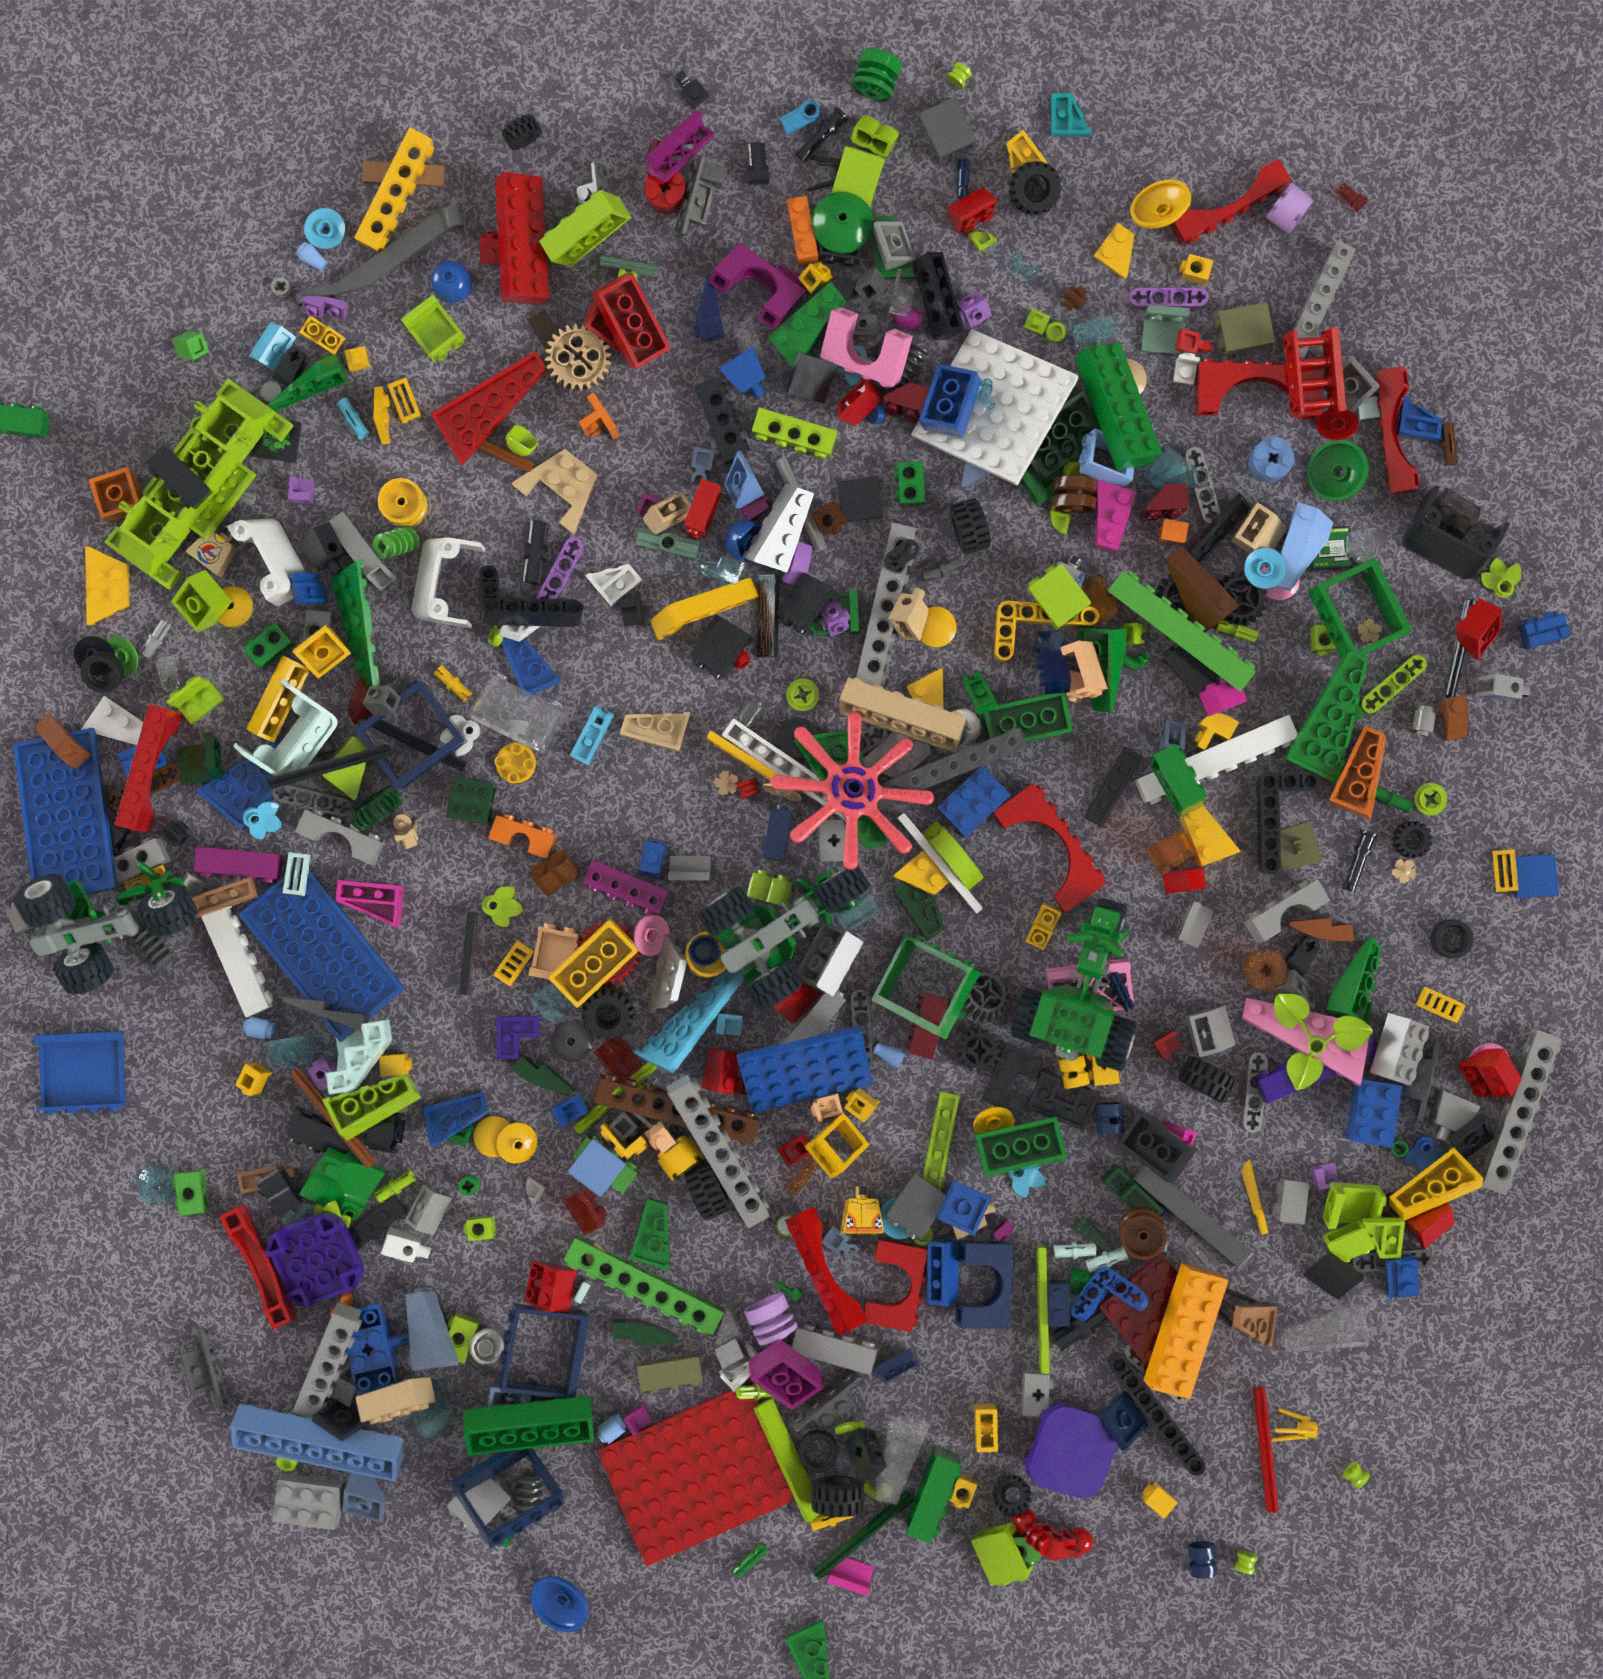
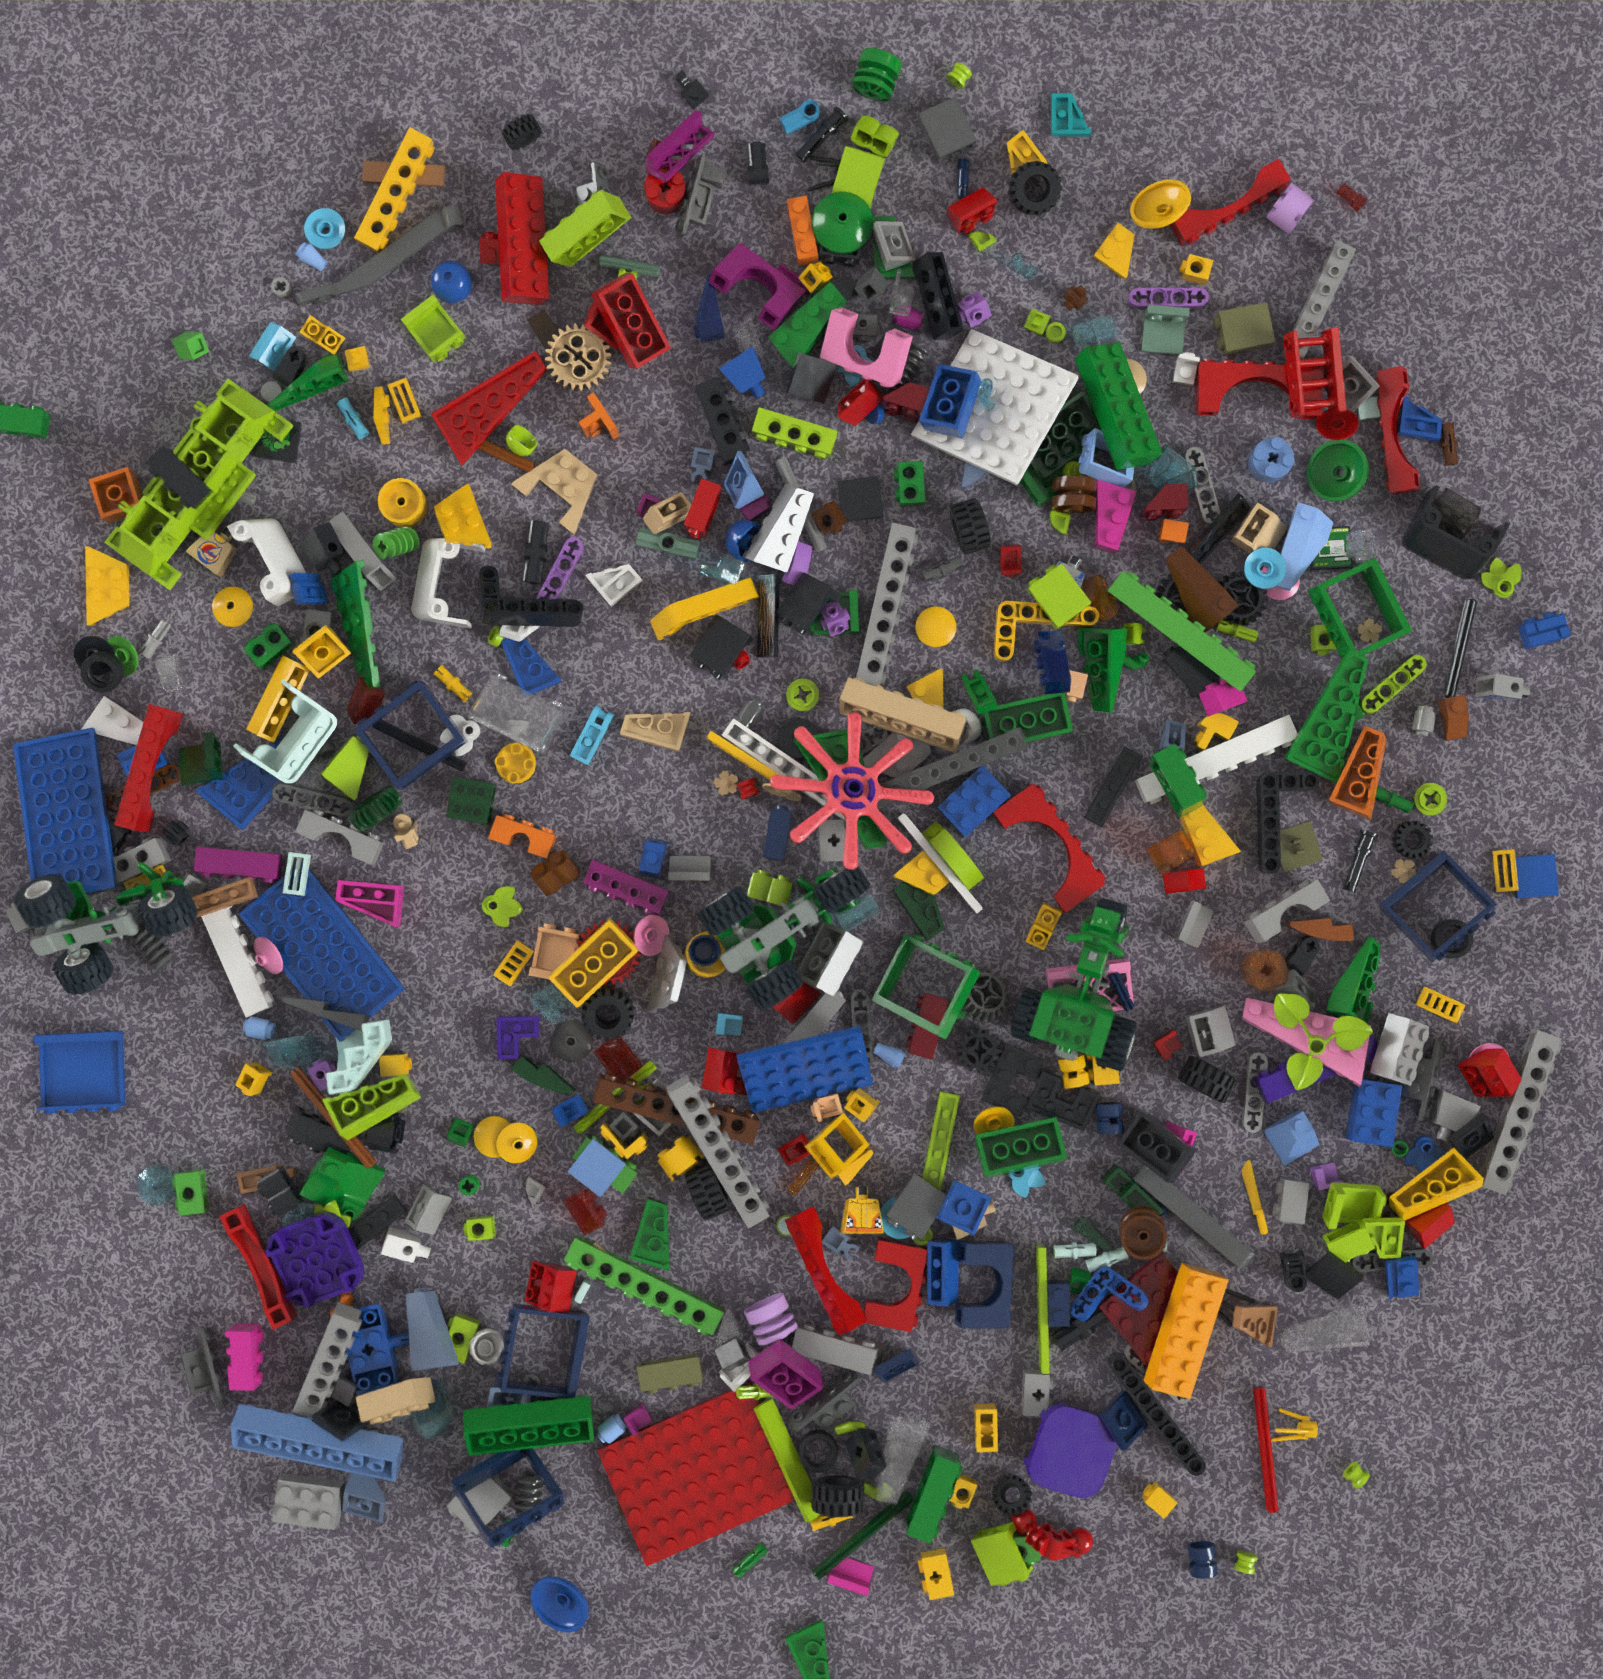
(62, 741): dark orange slope -> none
(196, 698): lime bracket -> none
(201, 601): lime brick -> none
(245, 1356): none -> dark pink wedge
(265, 820): medium azure plate -> none
(268, 955): none -> bright pink dish
(285, 1464): lime tile -> none
(301, 490): medium lavender panel -> none
(317, 305): medium lavender slope -> none
(328, 766): black axle -> none
(381, 700): dark grey brick -> none
(395, 1186): lime pin -> none
(453, 1115): blue wing -> none
(461, 519): none -> yellow wing
(468, 953): black tile -> none
(632, 611): black panel -> none
(643, 1332): dark green slope -> none
(660, 1137): light nougat brick -> none
(689, 1024): medium azure wing -> none
(795, 1295): green hand -> none
(849, 1173): none -> yellow slope
(898, 552): black beam -> none
(910, 615): tan torso -> none
(942, 1585): none -> yellow brick
(1003, 1230): magenta plate -> none
(1010, 560): none -> red bracket
(1089, 667): light nougat panel -> none
(1190, 342): red plate -> none
(1292, 1136): none -> medium blue slope
(1294, 1268): none -> black piece
(1420, 877): none -> dark blue window
(1479, 627): red slope -> none

